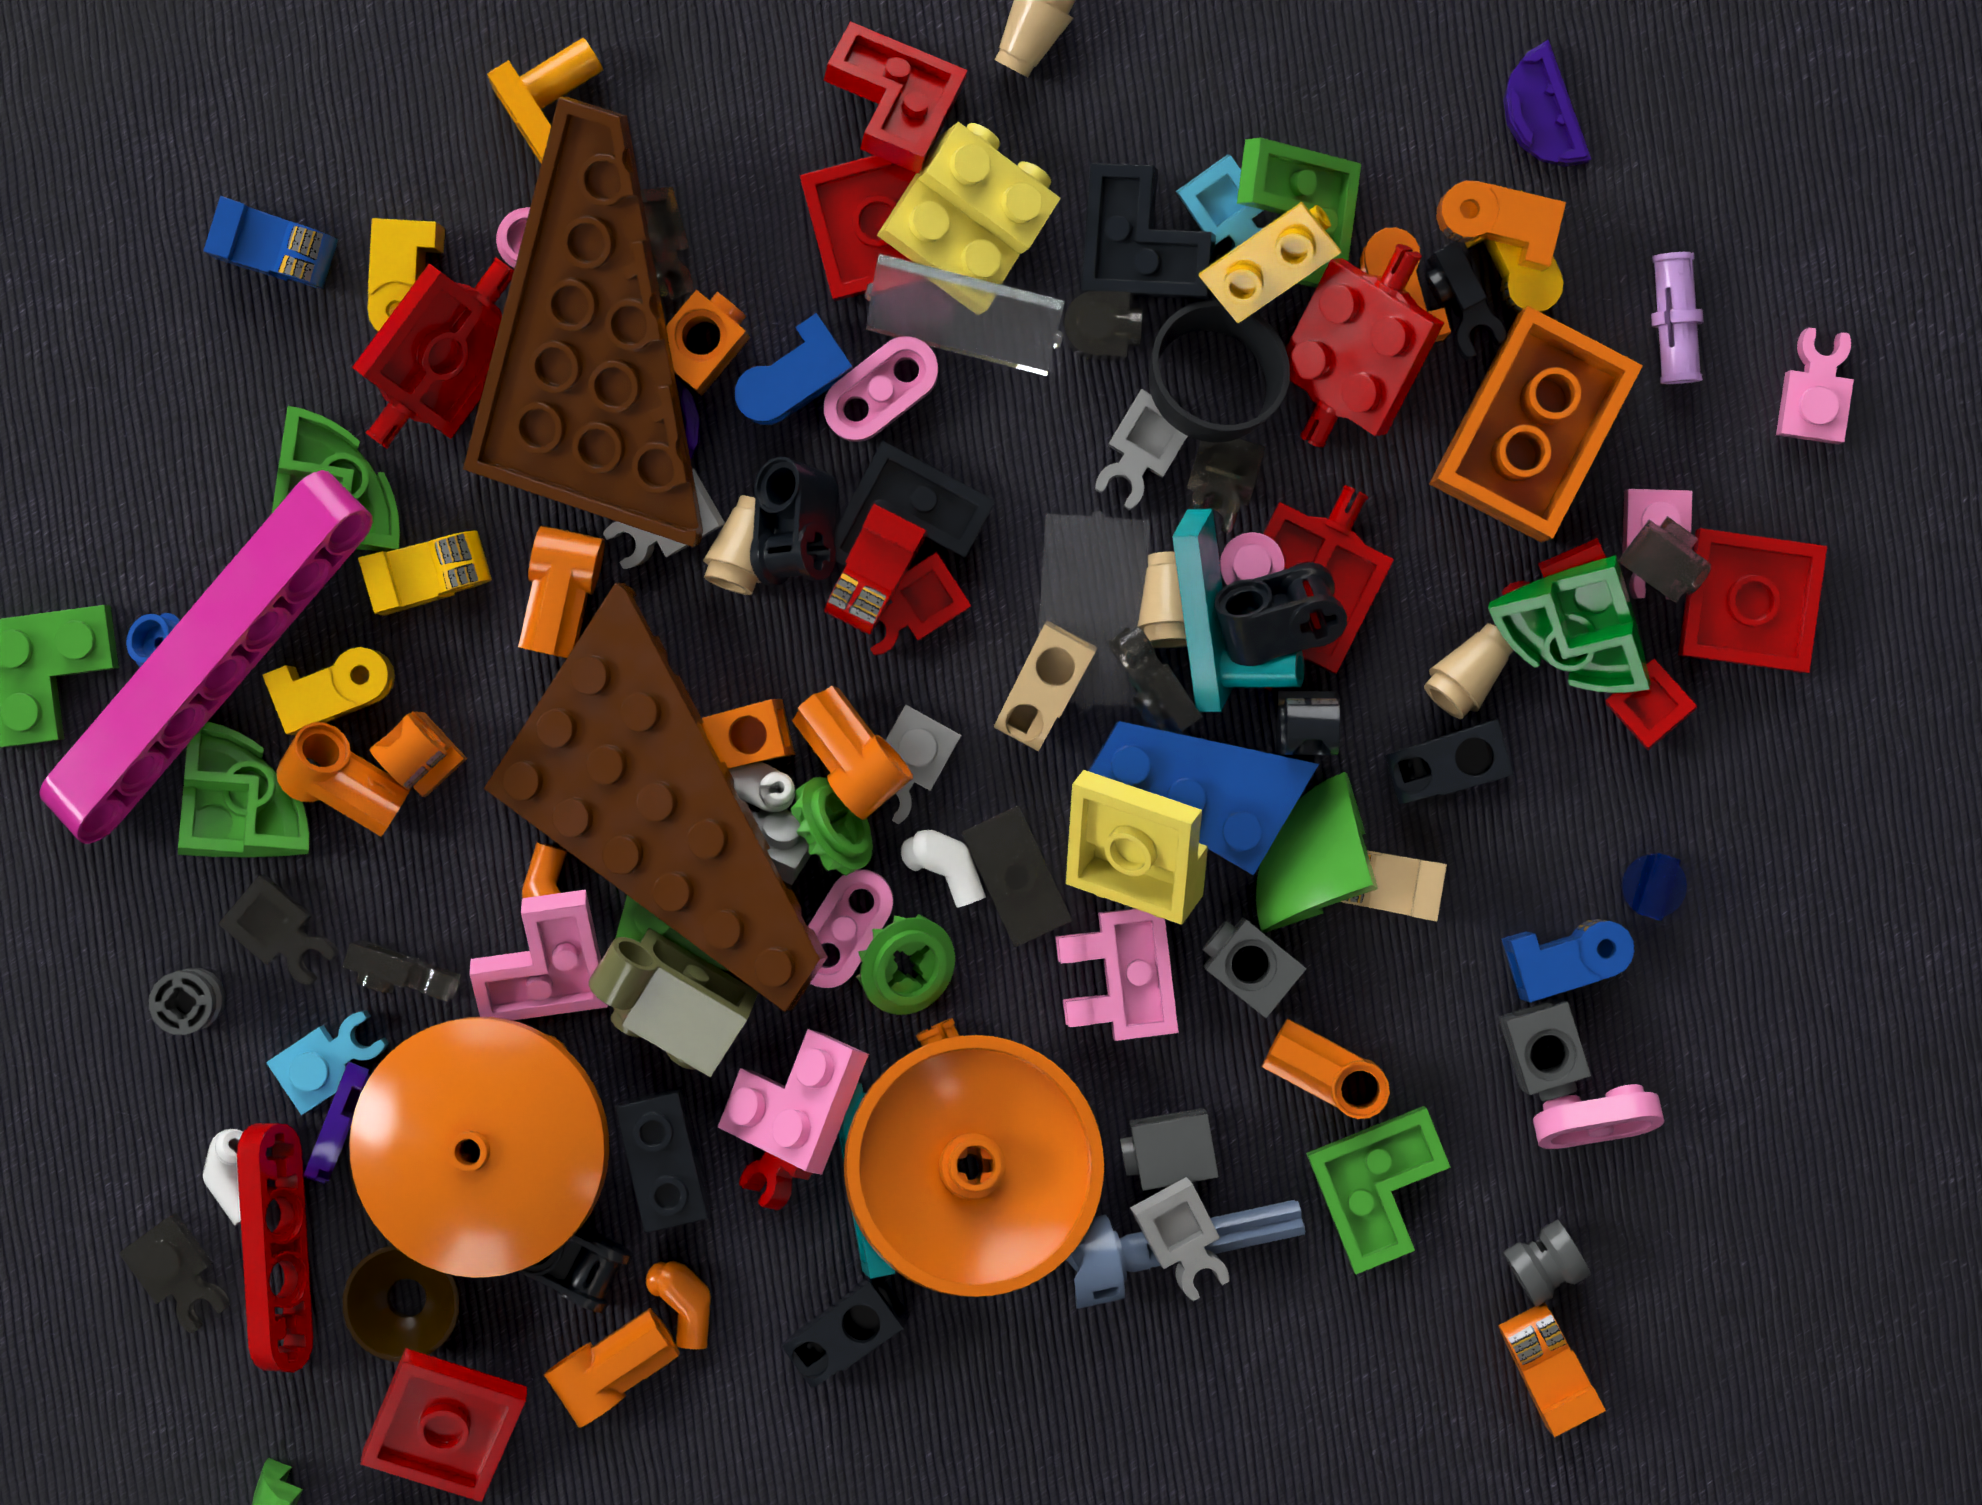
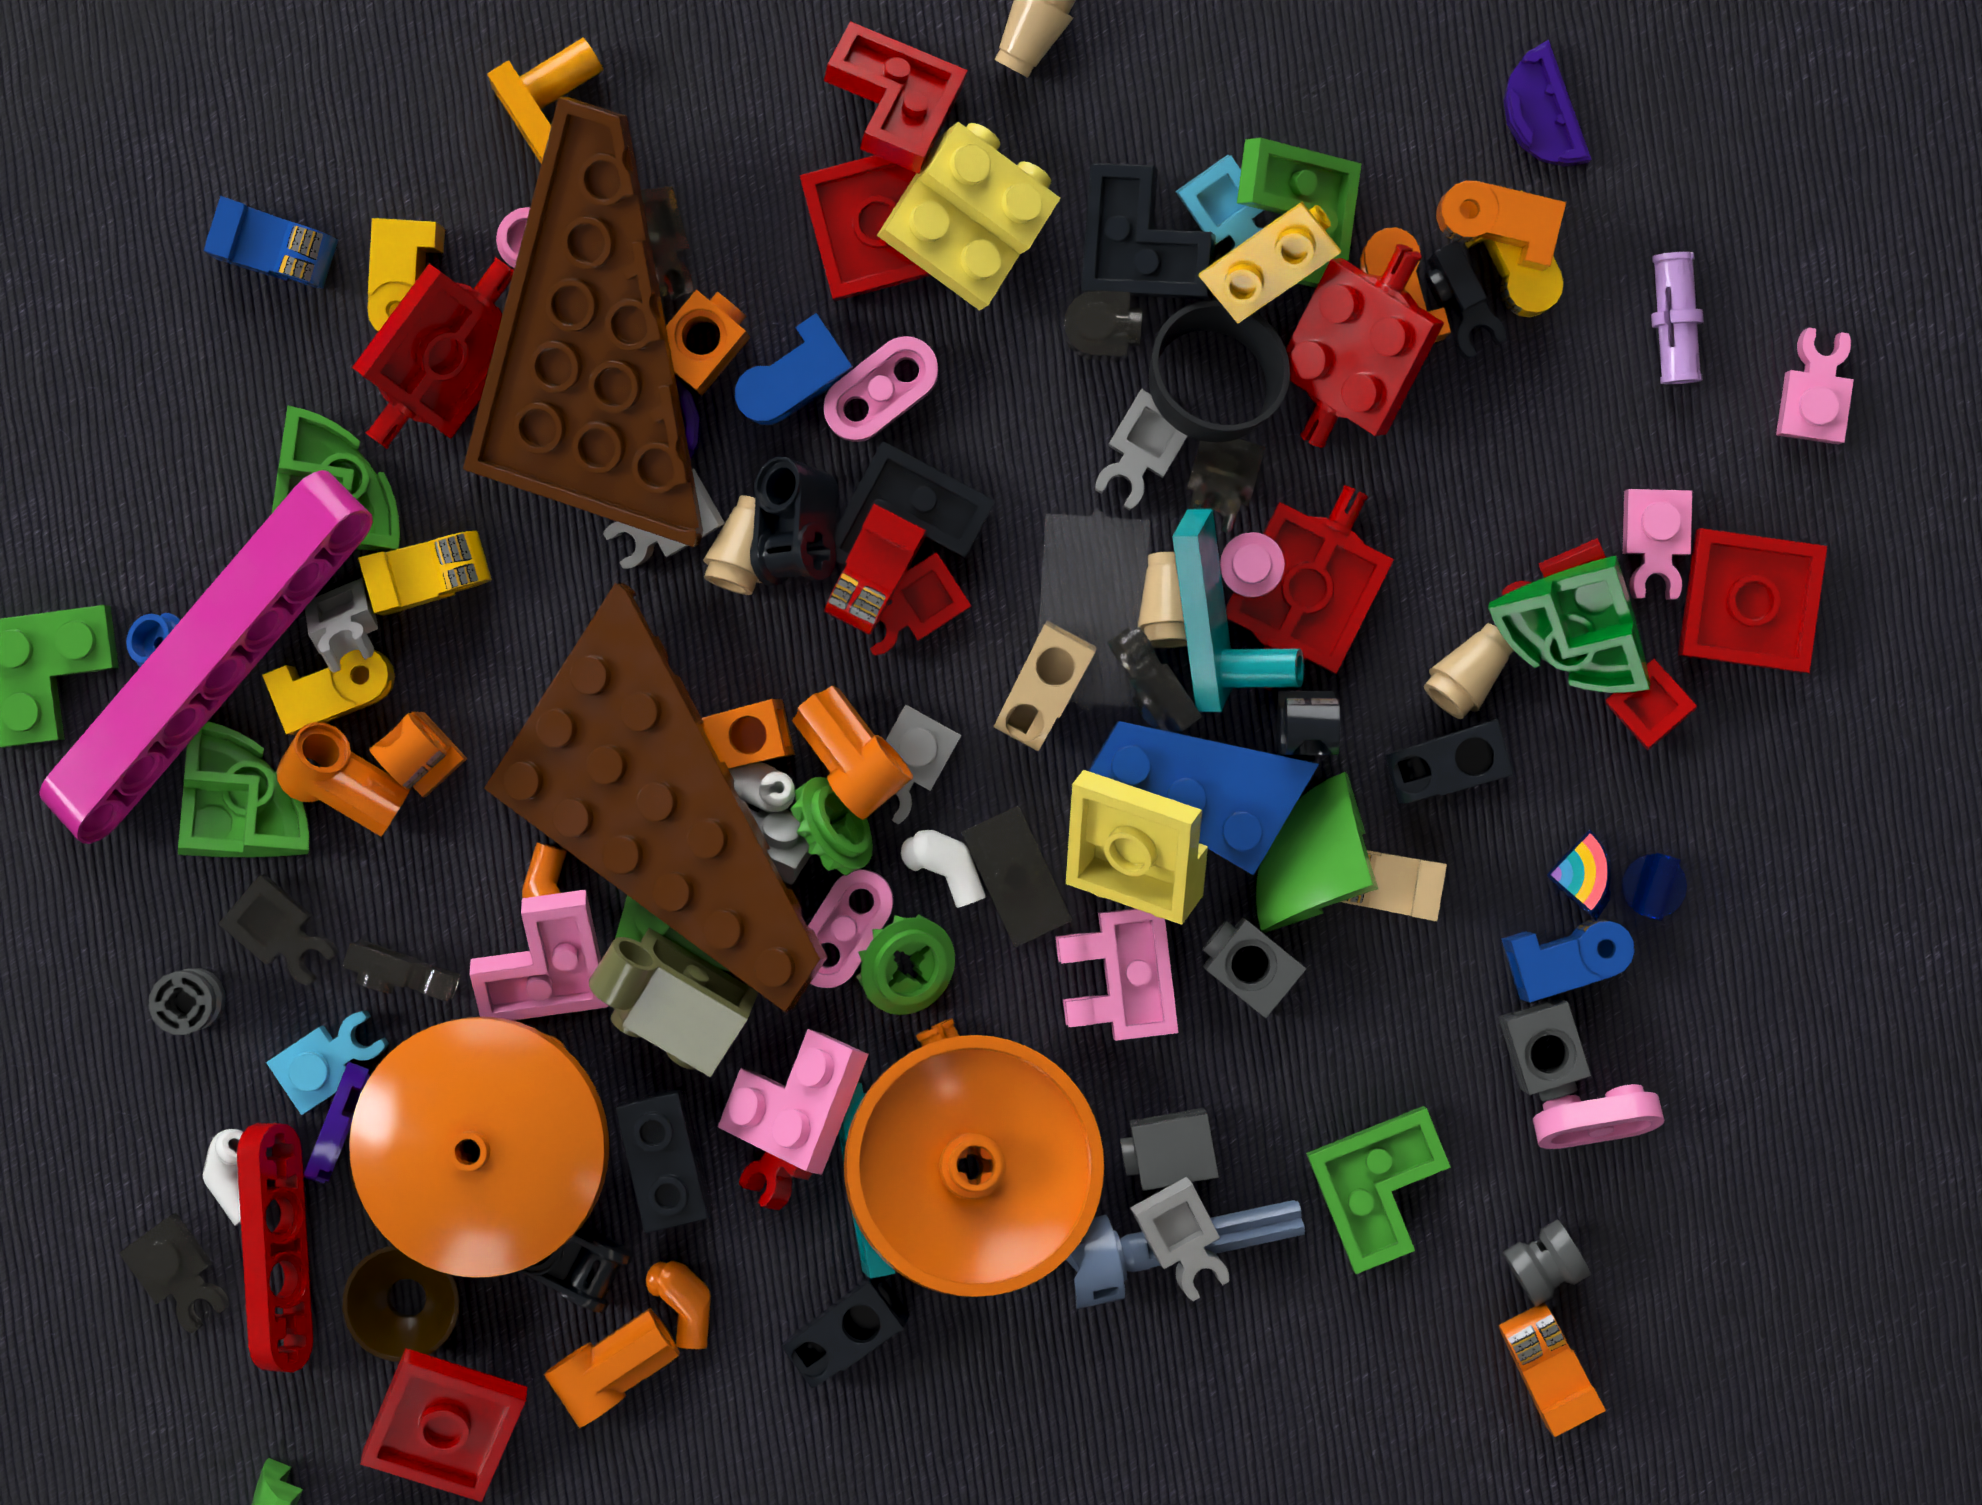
(341, 622): none -> light grey plate
(562, 574): orange piece -> none
(964, 314): clear piece -> none
(1272, 614): black piece -> none
(1321, 1068): orange piece -> none
(1535, 424): orange brick -> none
(1585, 875): none -> tile
(1665, 559): clear smoke plate -> none

